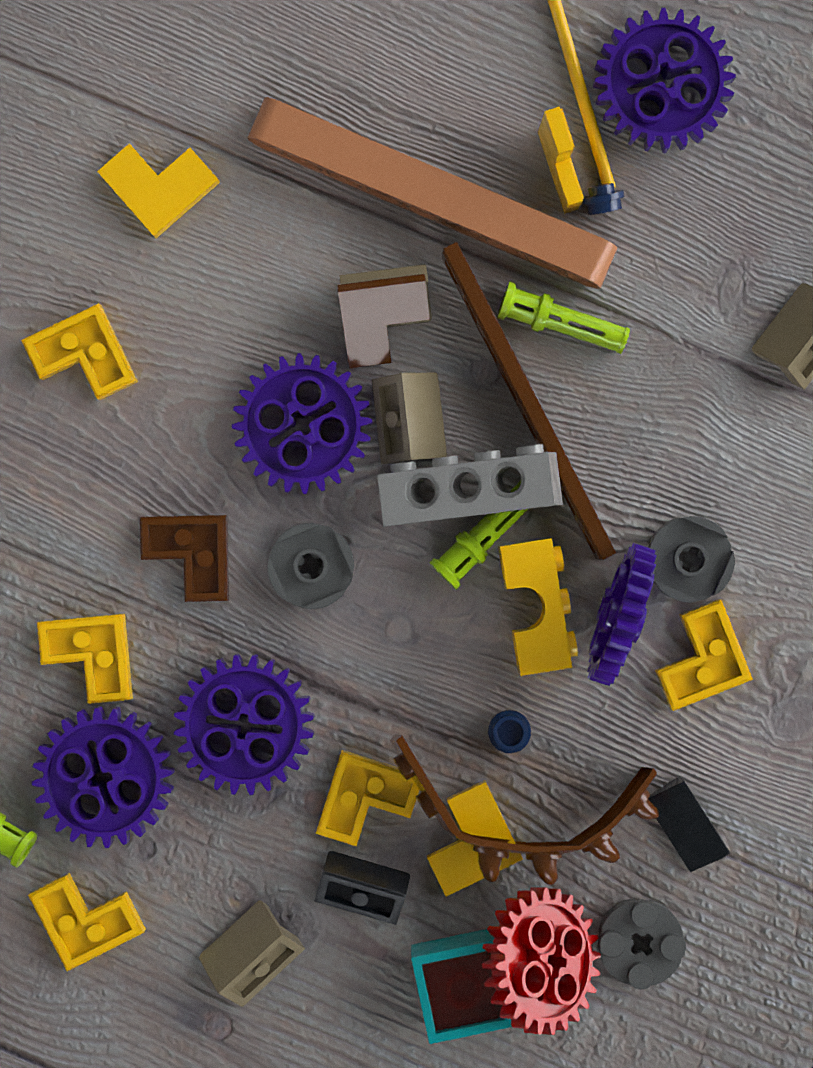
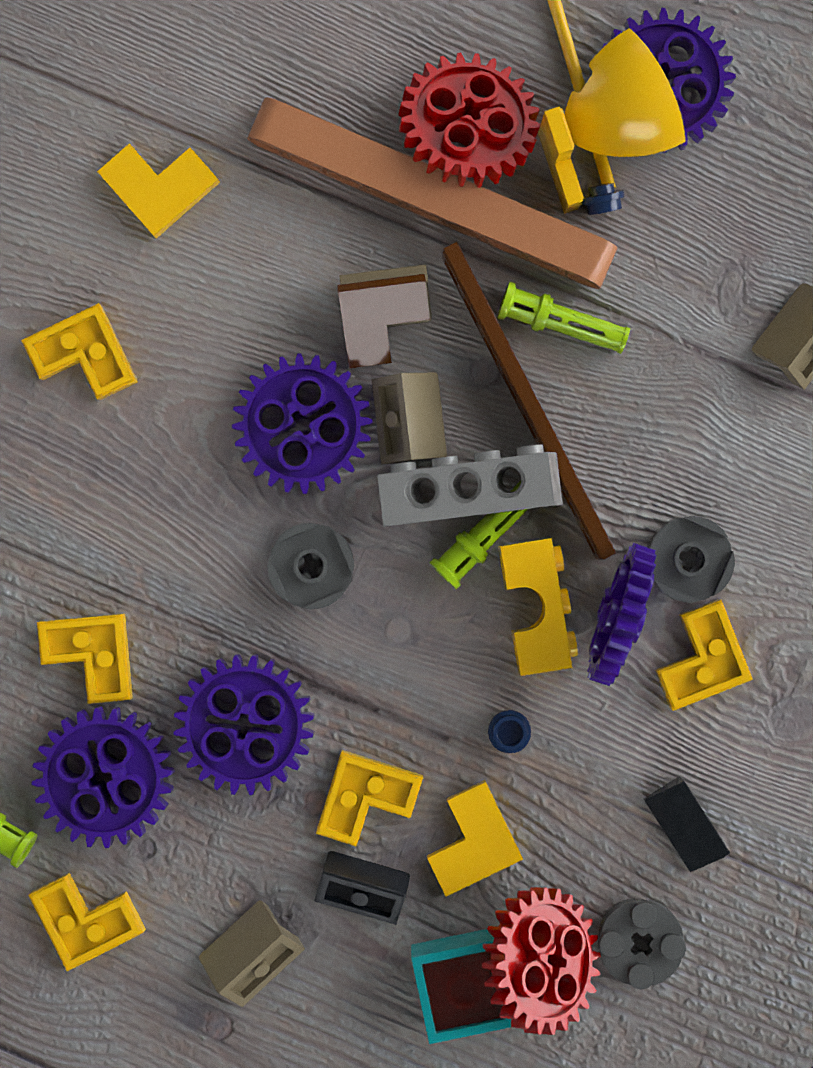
(202, 545): reddish brown tile -> none
(468, 120): none -> red gear
(543, 854): reddish brown piece -> none
(625, 103): none -> yellow brick

